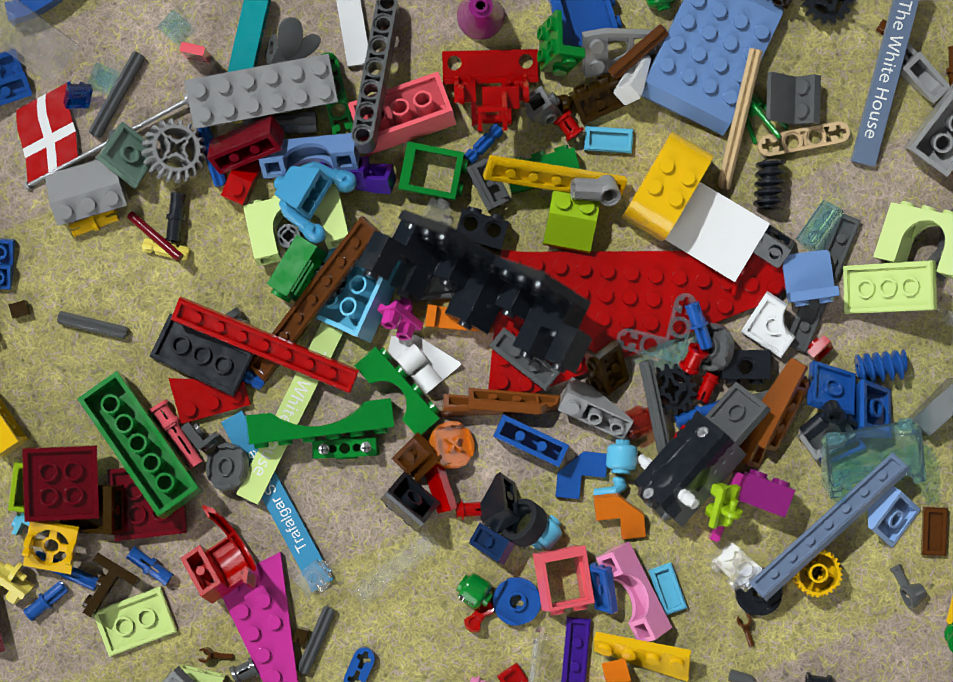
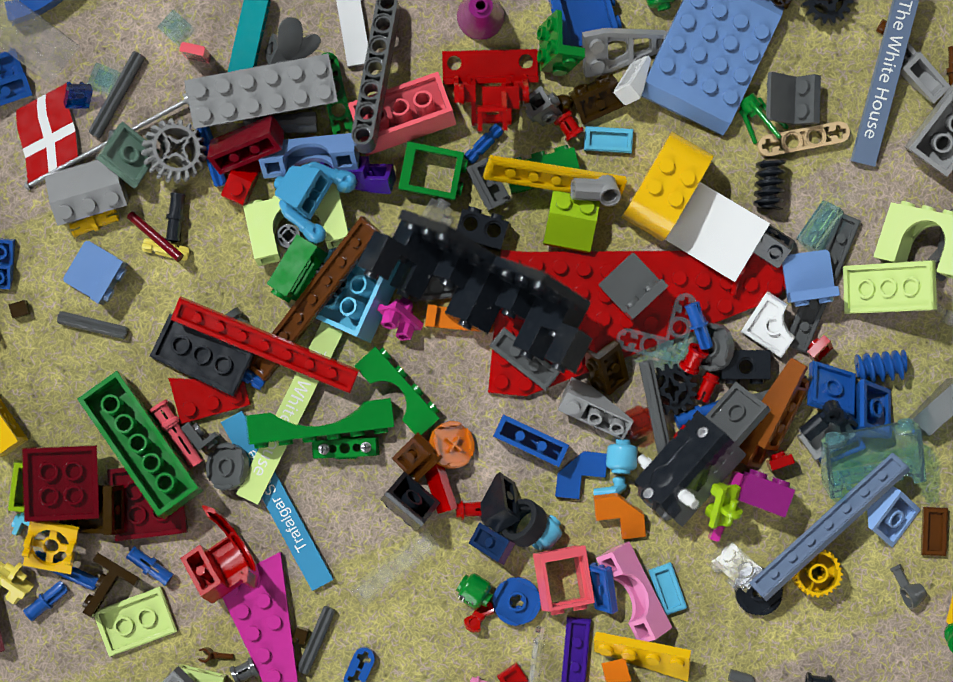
(95, 272): none -> medium blue bracket
(314, 577): clear brick -> none
(422, 361): white panel -> none
(498, 402): dark orange wedge -> none
(632, 286): none -> dark grey bracket
(638, 51): reddish brown axle -> none
(739, 118): tan axle -> none
(746, 629): reddish brown hand -> none
(779, 460): none -> red plate

